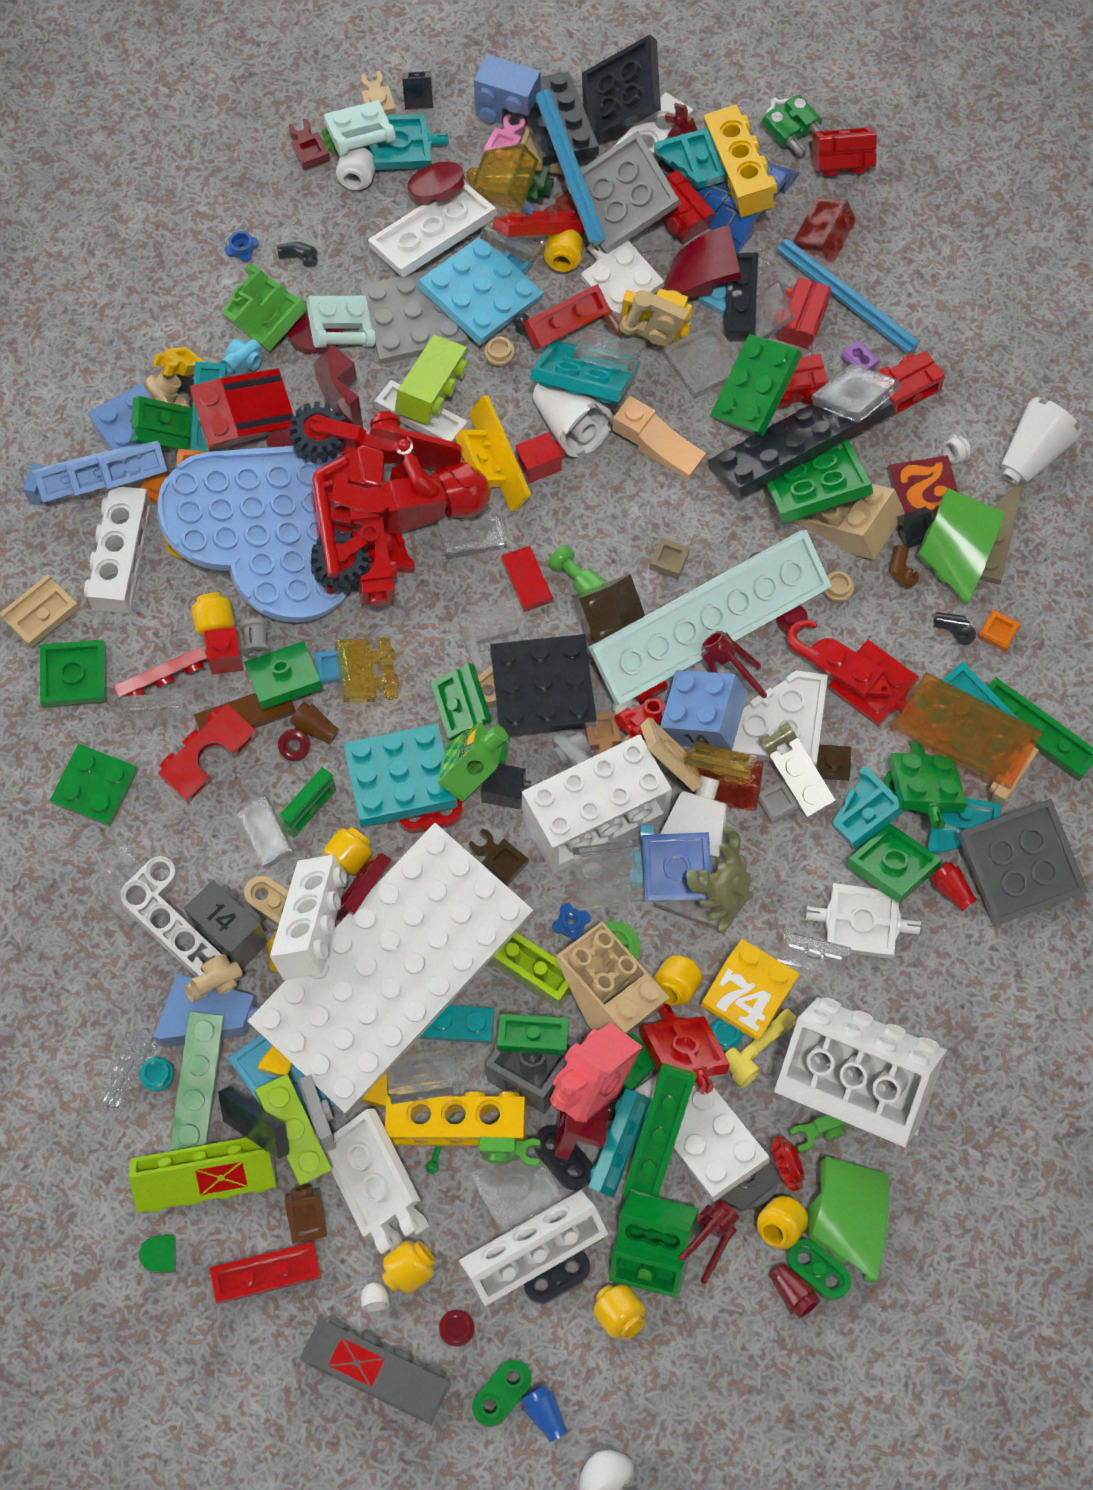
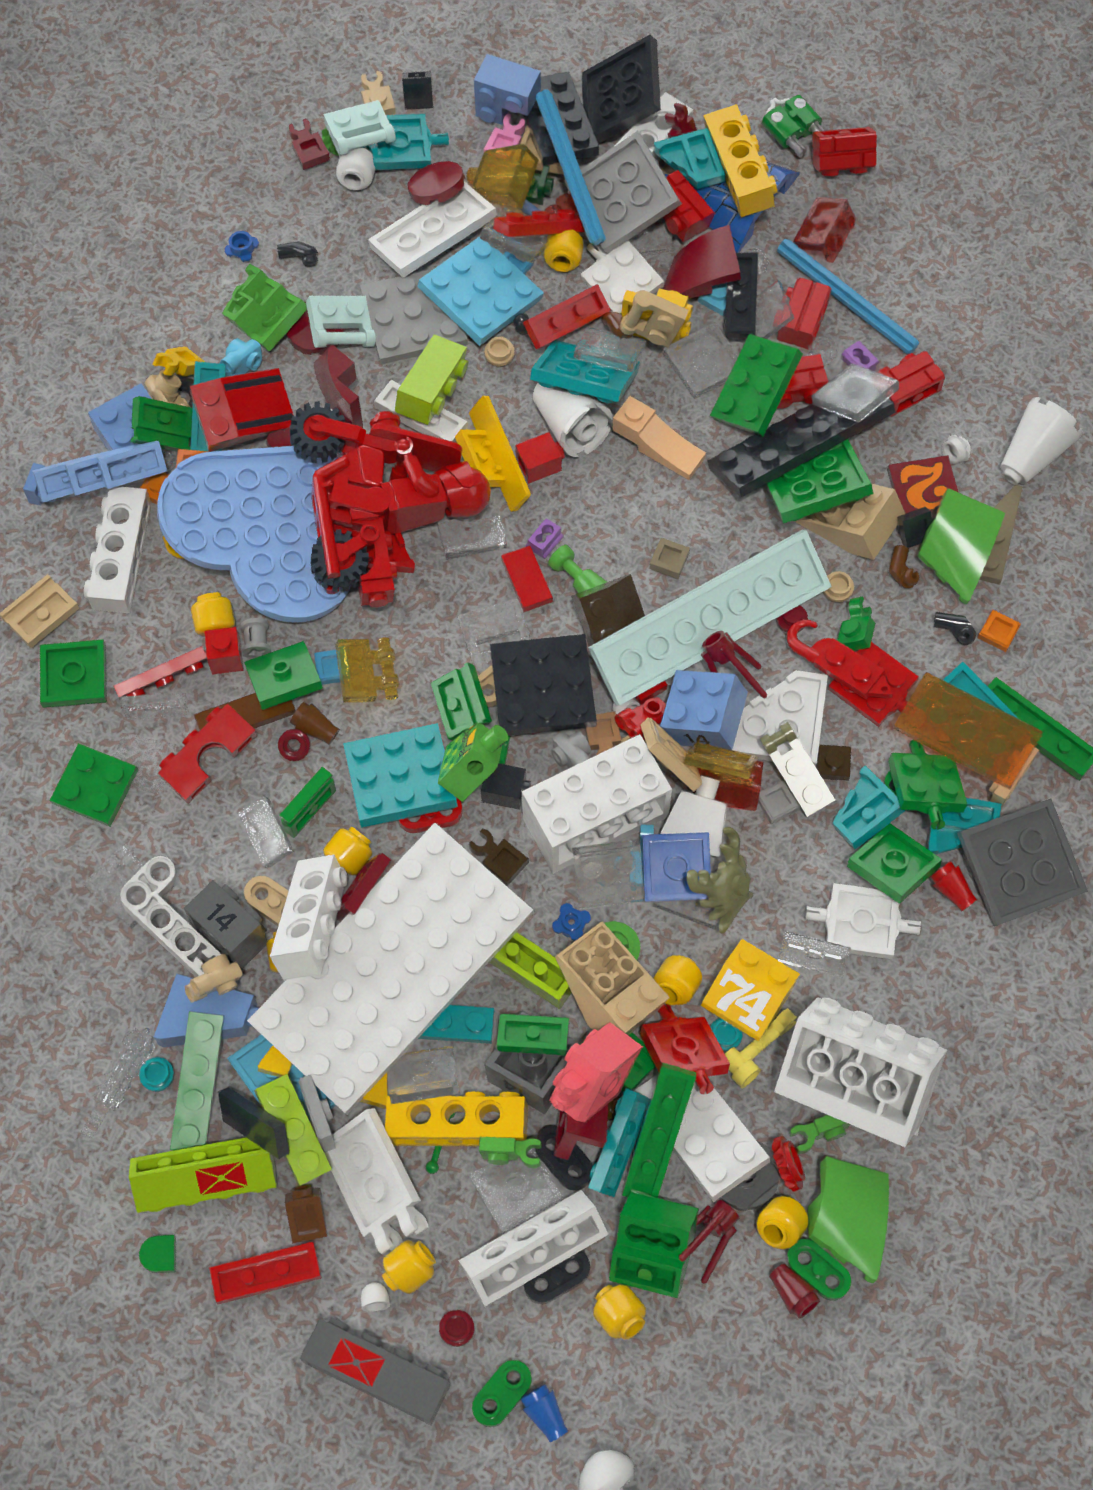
(552, 540): none -> medium lavender piece
(859, 630): none -> green plate

